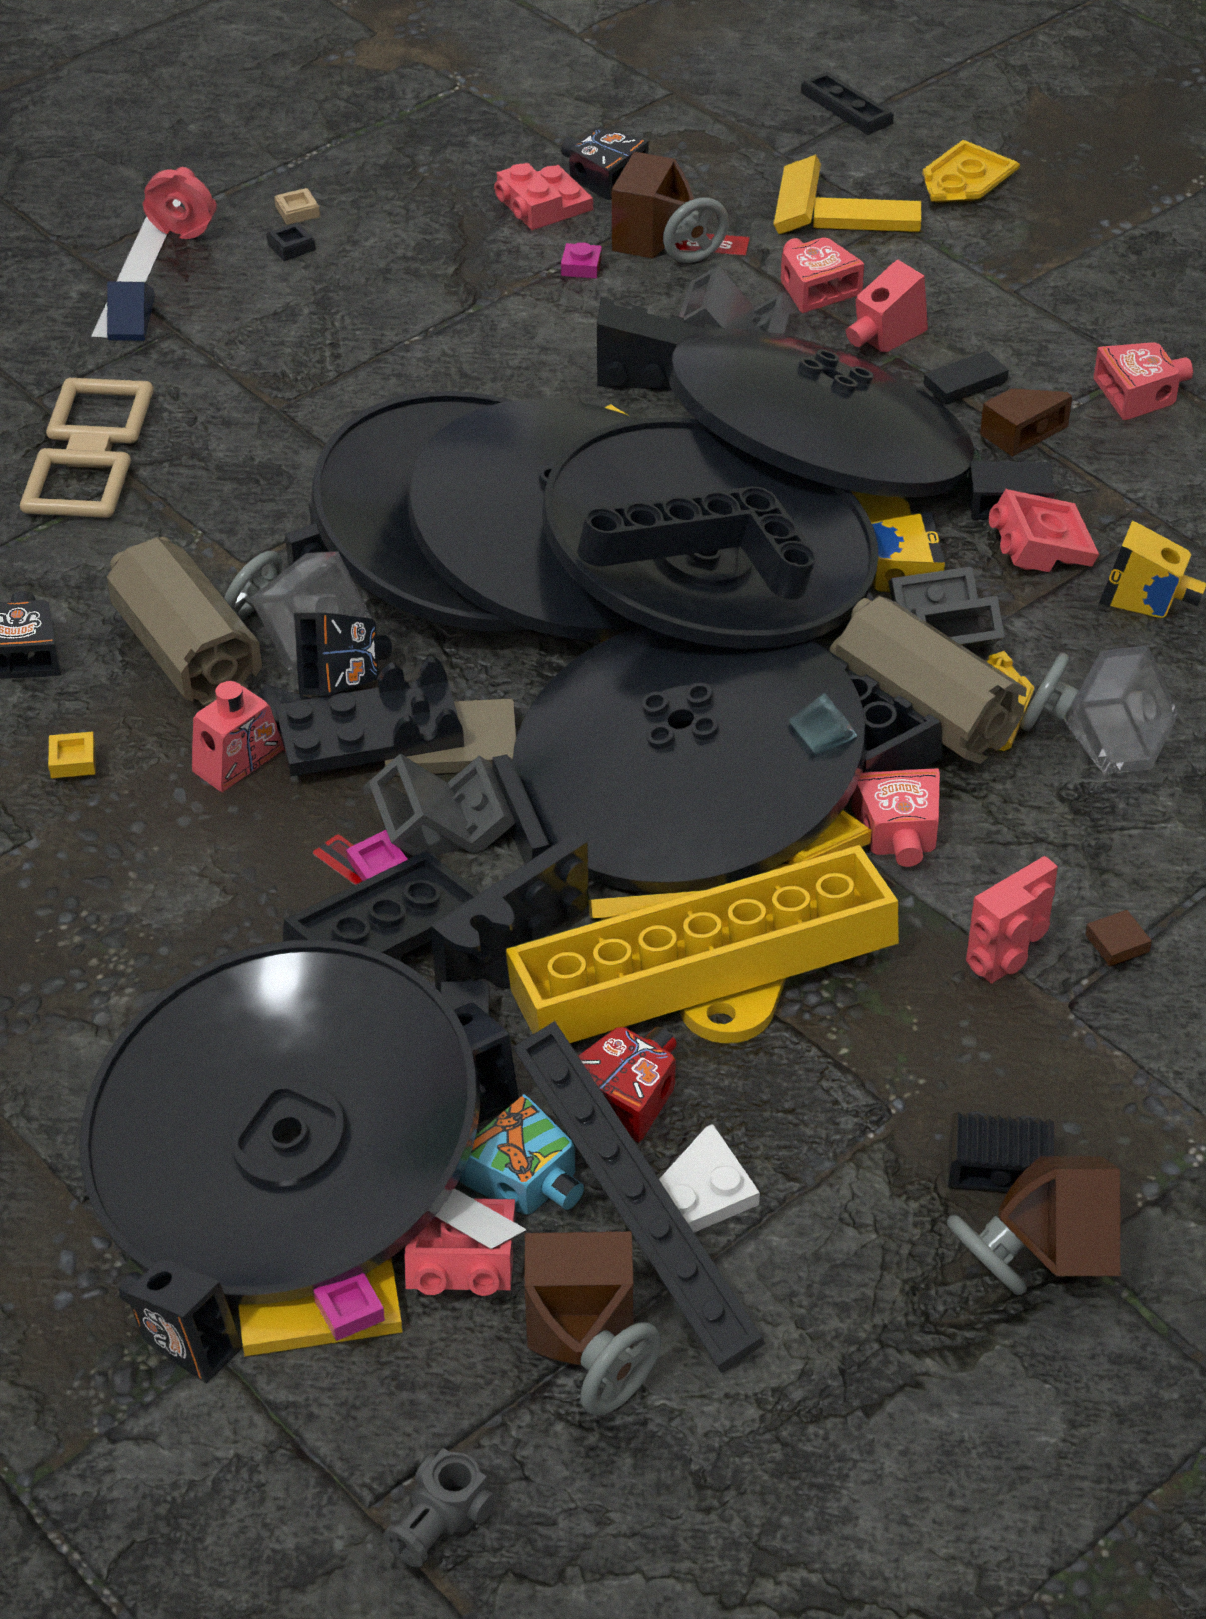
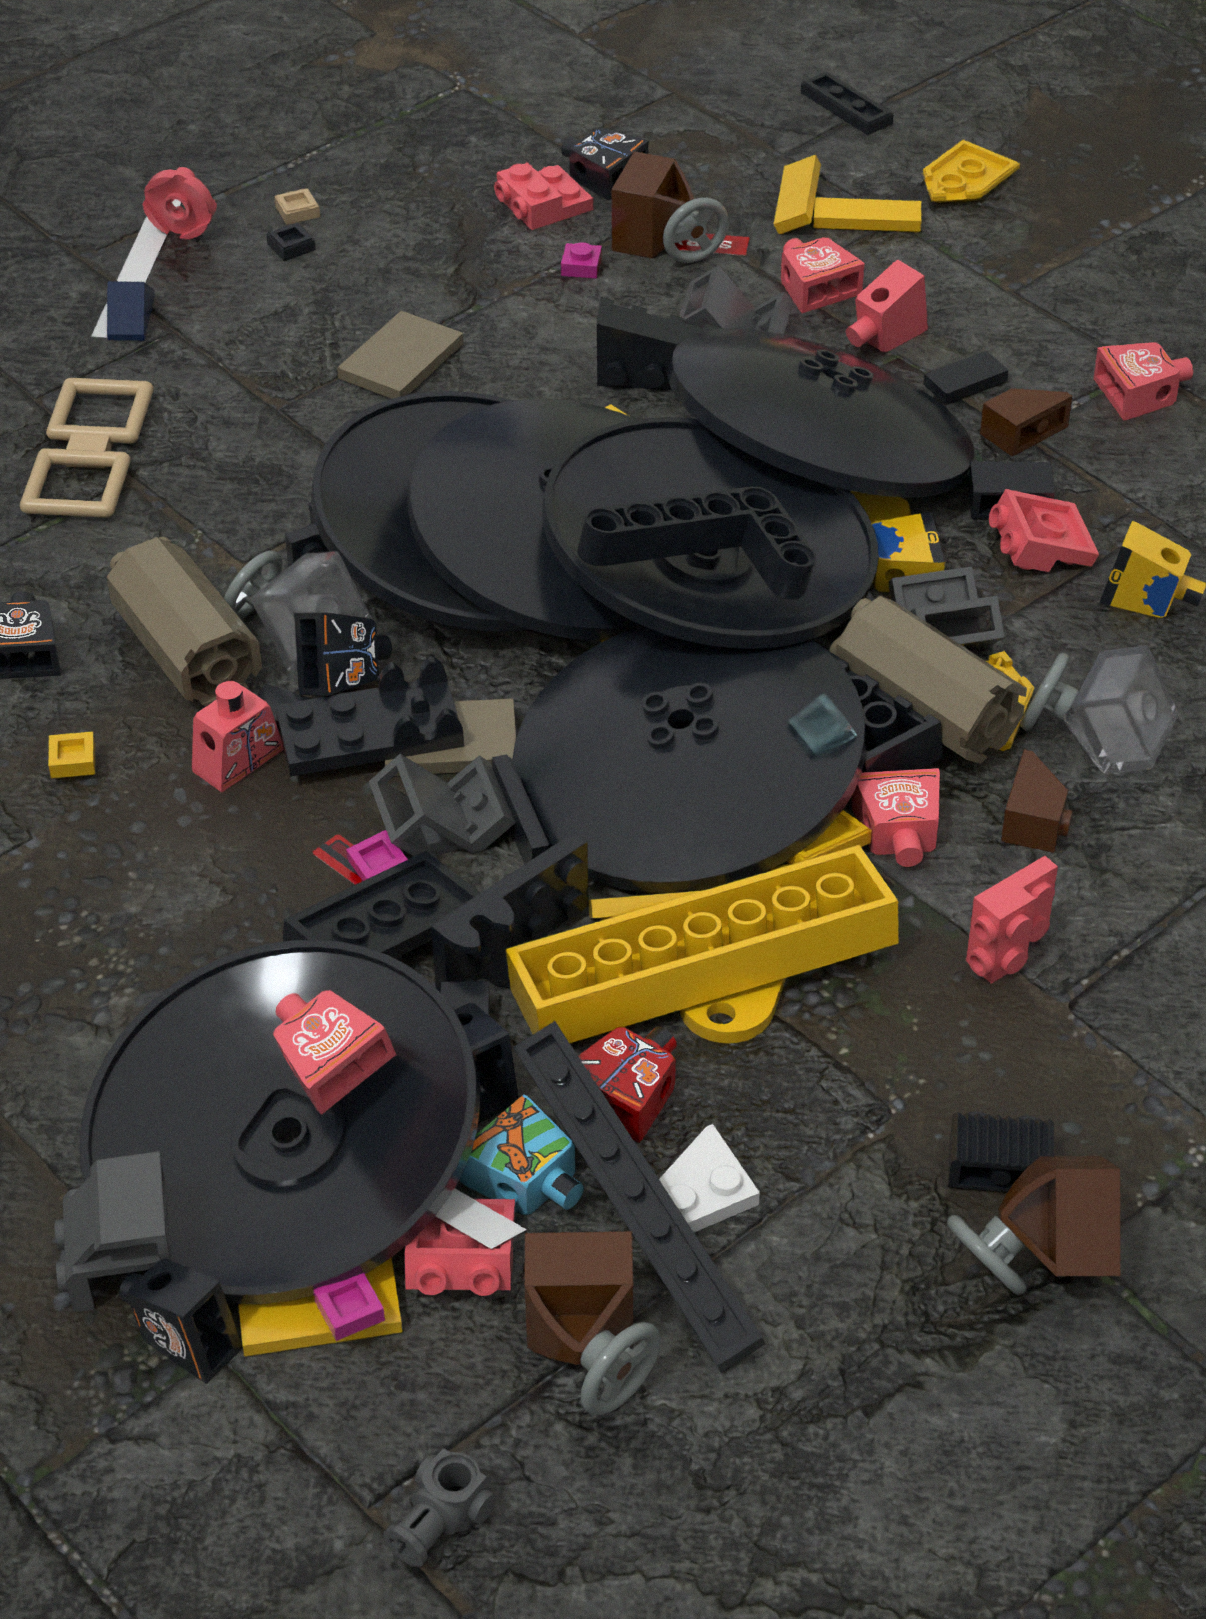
(112, 1224): none -> dark grey piece
(329, 1045): none -> coral torso
(400, 355): none -> dark tan tile
(1036, 807): none -> reddish brown slope
(1118, 937): reddish brown tile -> none

